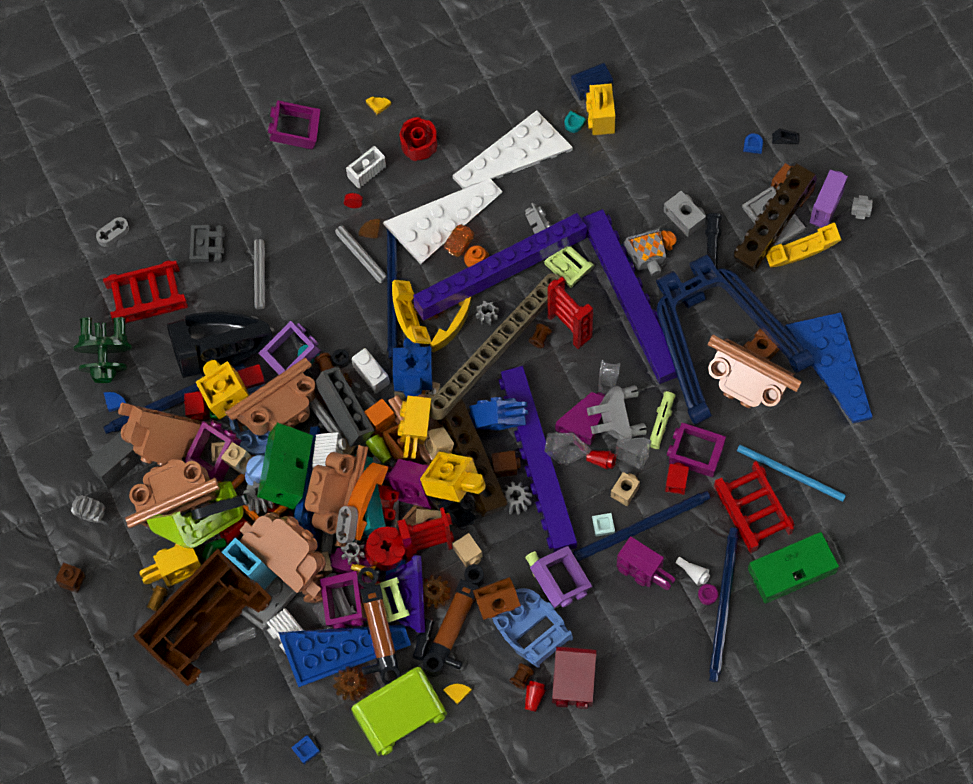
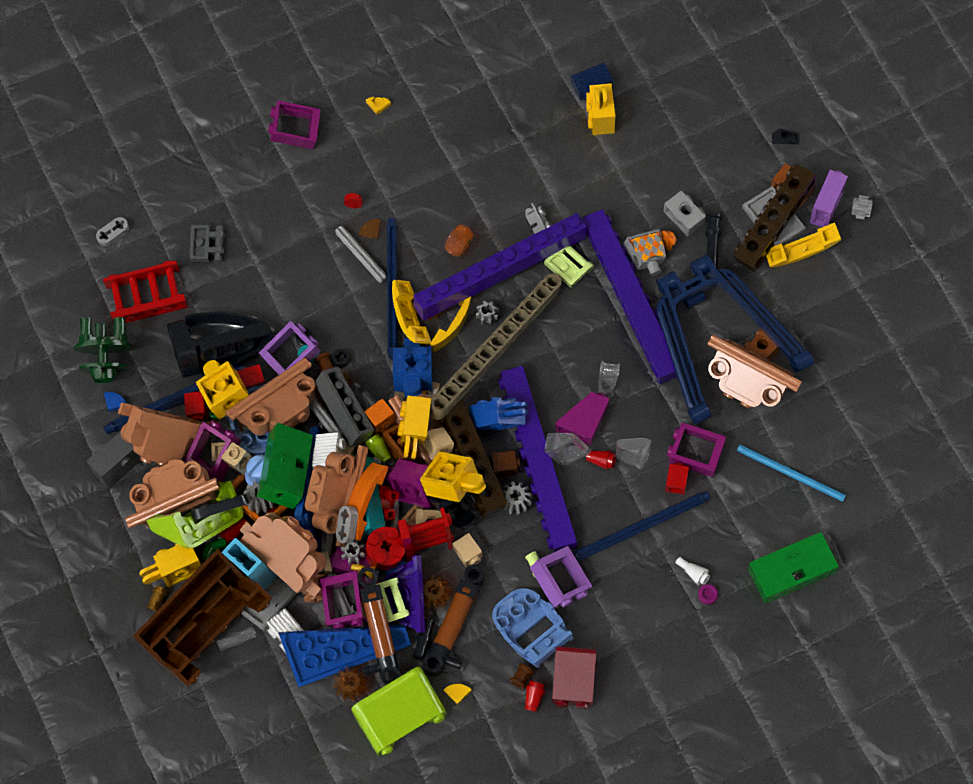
(70, 577): reddish brown brick -> none
(88, 509): light grey gear -> none
(259, 274): light grey axle -> none
(305, 749): blue tile -> none
(366, 167): white brick -> none
(370, 370): white brick -> none
(418, 138): red brick -> none
(429, 226): white wing -> none
(474, 255): orange cone -> none
(500, 590): dark orange brick -> none
(518, 149): white wing -> none
(540, 336): reddish brown bush -> none
(574, 122): teal tile -> none
(575, 317): red fence -> none
(603, 524): light aqua tile -> none
(615, 415): light grey connector -> none
(625, 496): tan brick -> none
(643, 565): magenta brick -> none
(668, 399): yellowish green pin -> none
(723, 608): dark blue piece -> none
(743, 522): red fence -> none
(753, 143): blue tile -> none
(834, 362): blue wing -> none

